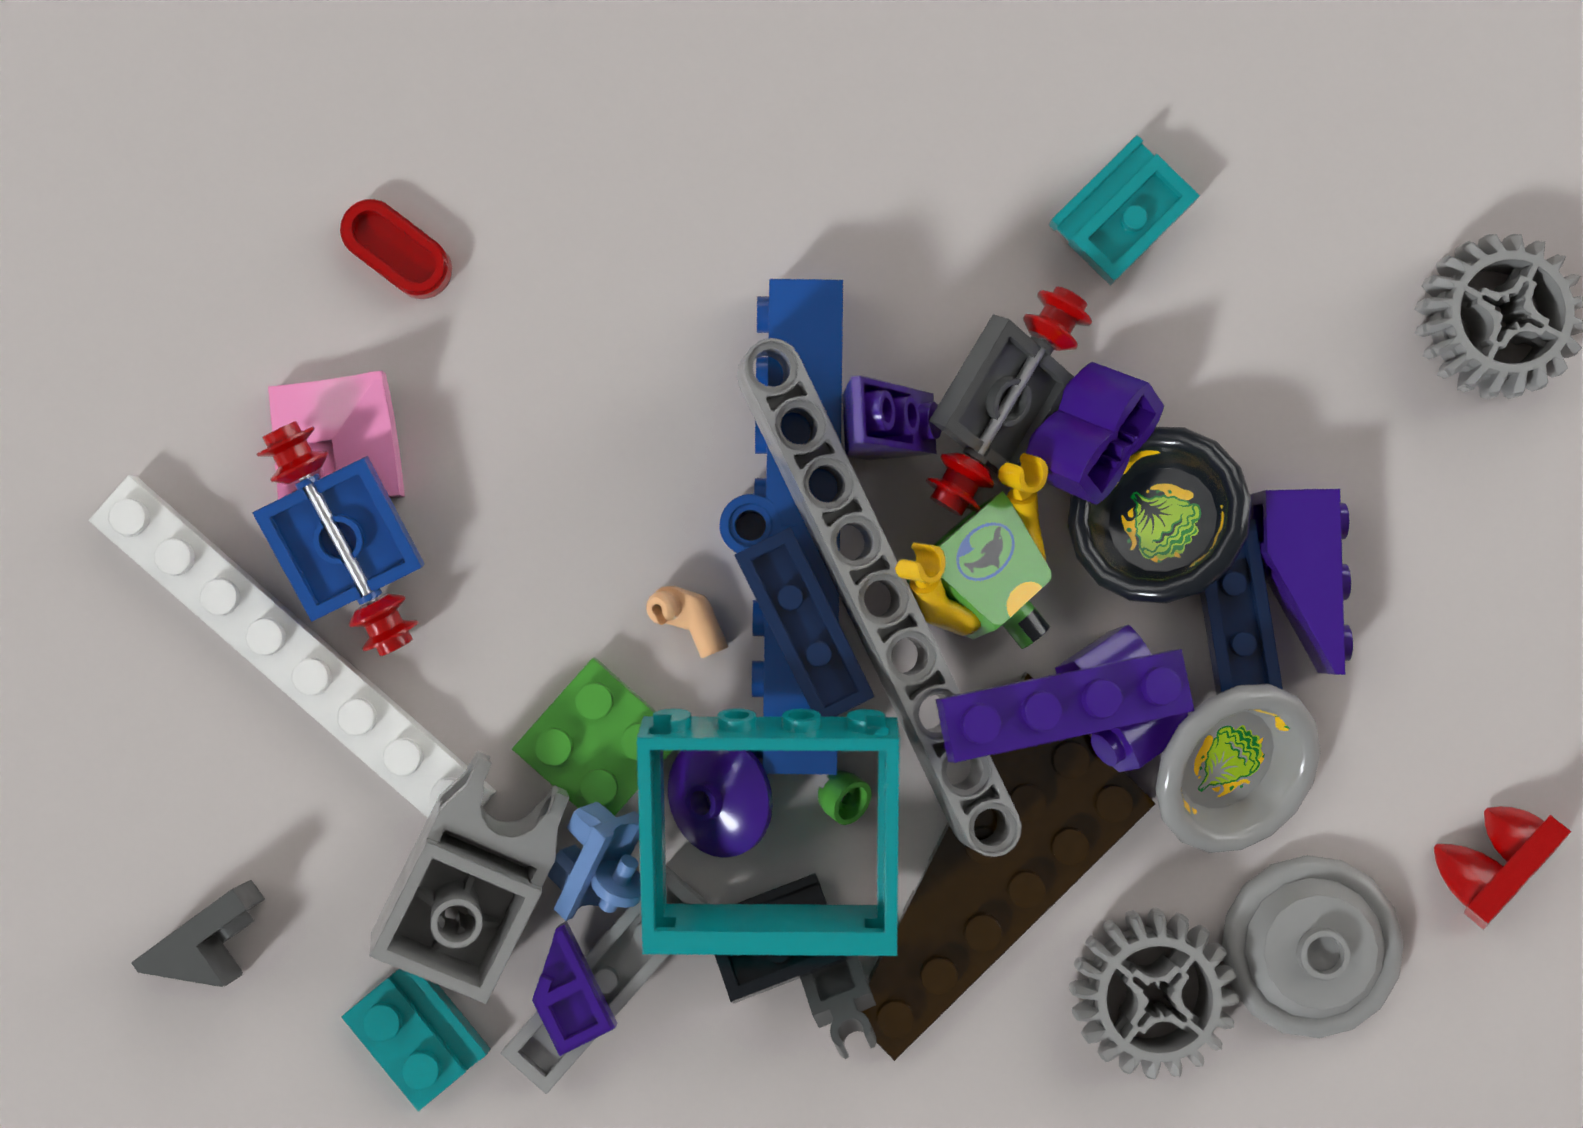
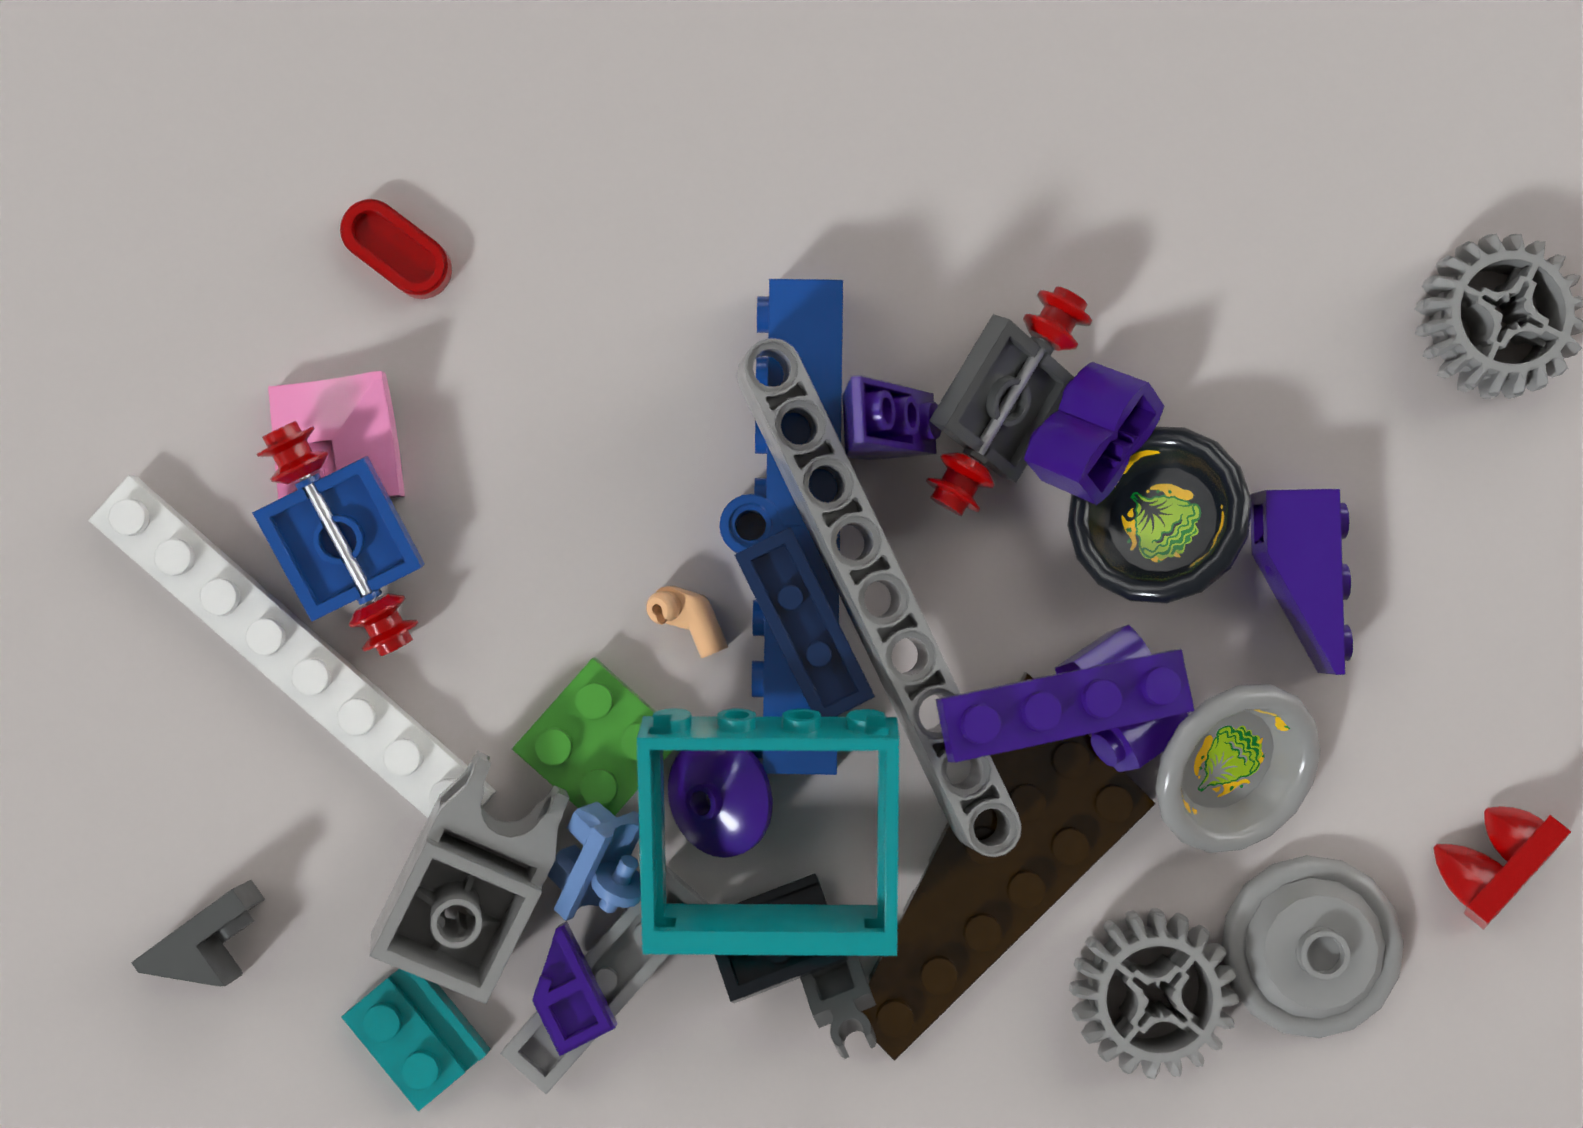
(853, 804): bright green hinge -> none
(987, 563): torso -> none
(1124, 210): teal plate -> none
(1241, 623): dark blue plate -> none

